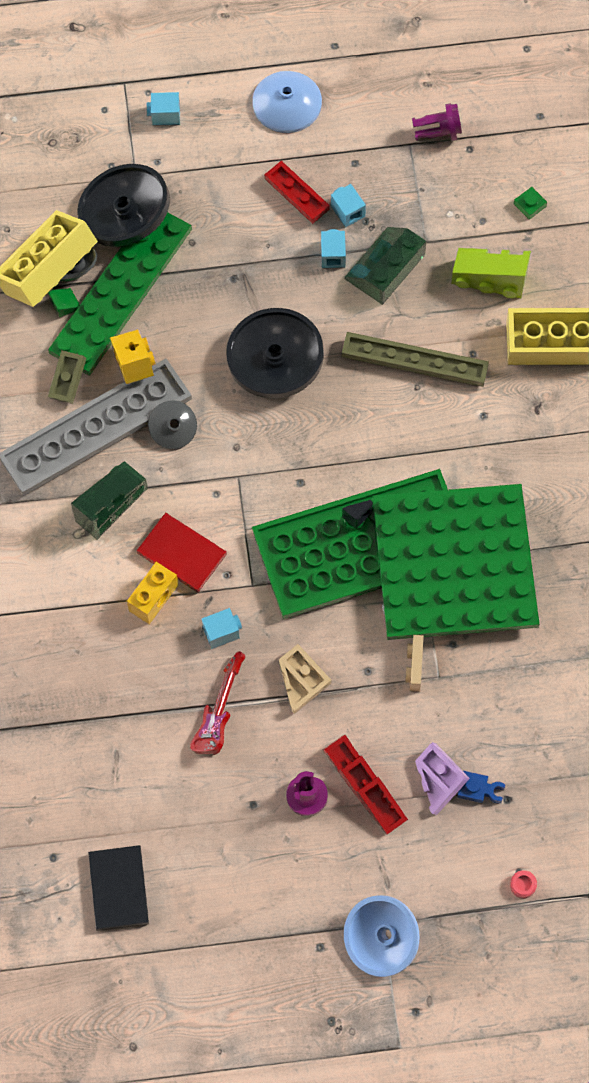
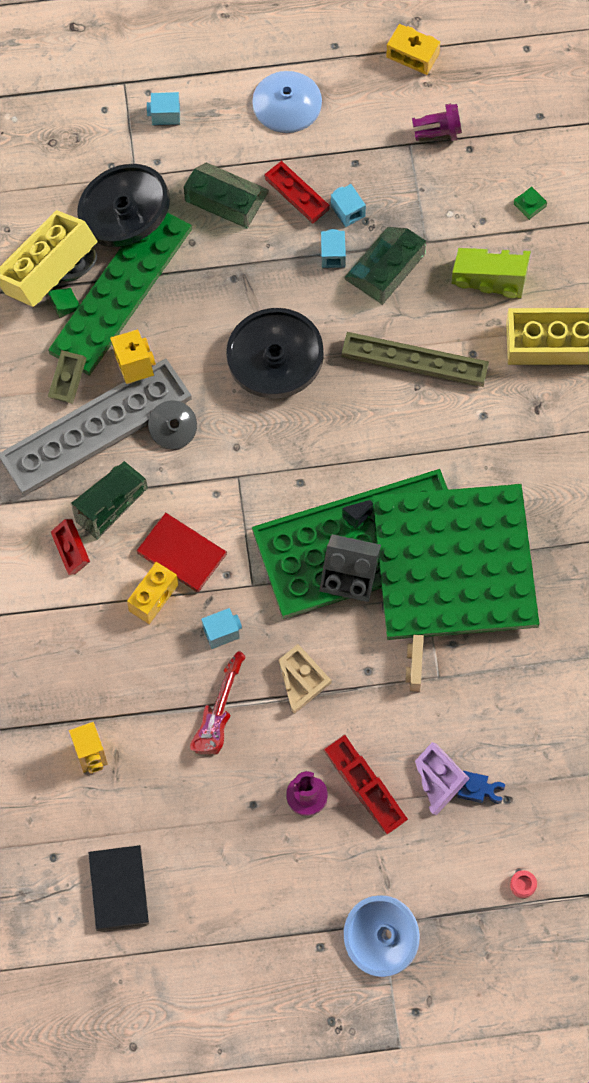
(70, 546): none -> red plate
(88, 748): none -> yellow brick
(224, 194): none -> clear green slope
(349, 567): none -> dark grey slope
(413, 49): none -> yellow brick

